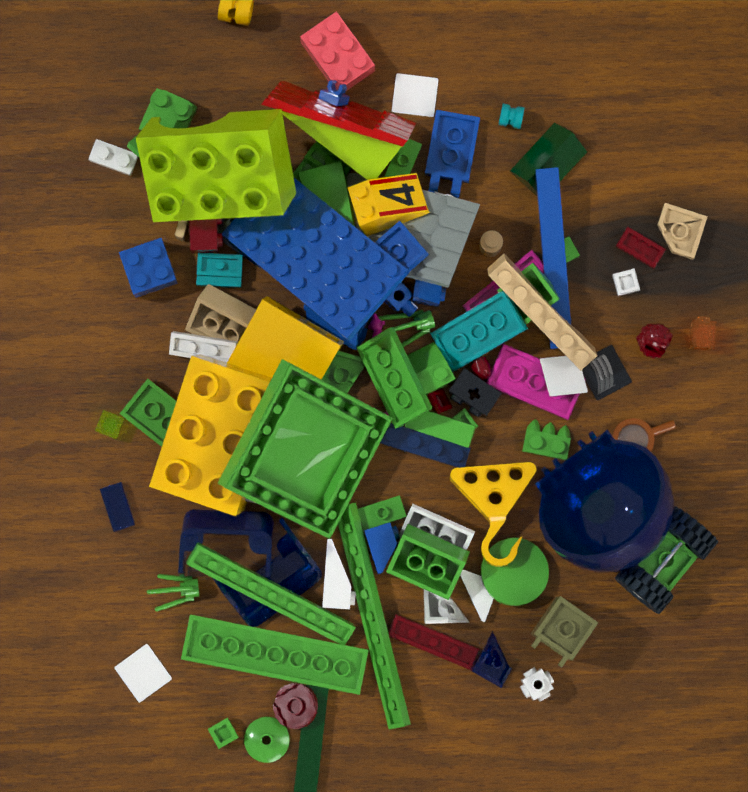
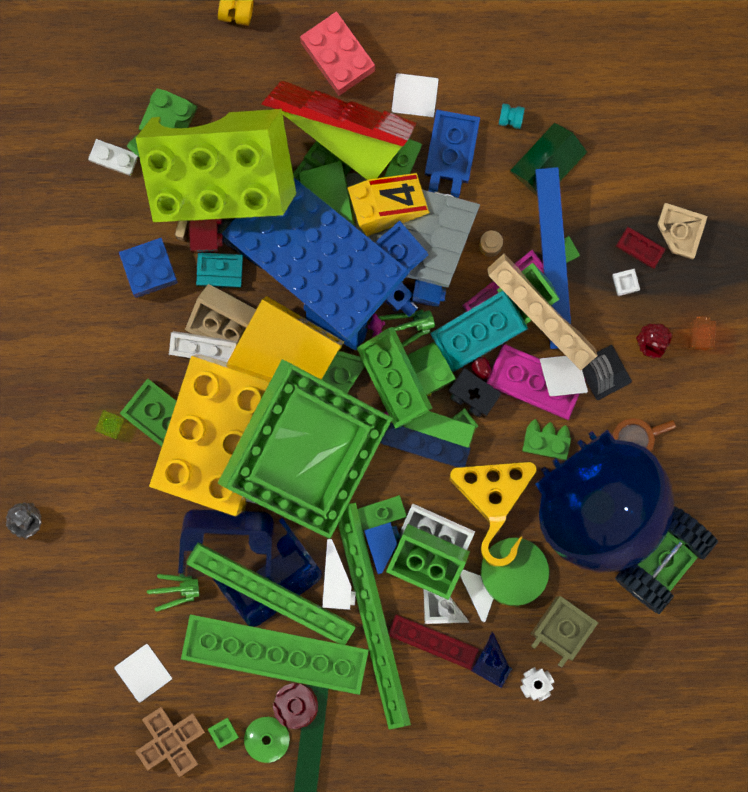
(23, 520): none -> flat silver piece
(117, 507): clear blue tile -> none
(170, 741): none -> medium nougat plate
(333, 96): blue tile -> none
(439, 401): dark red slope -> none

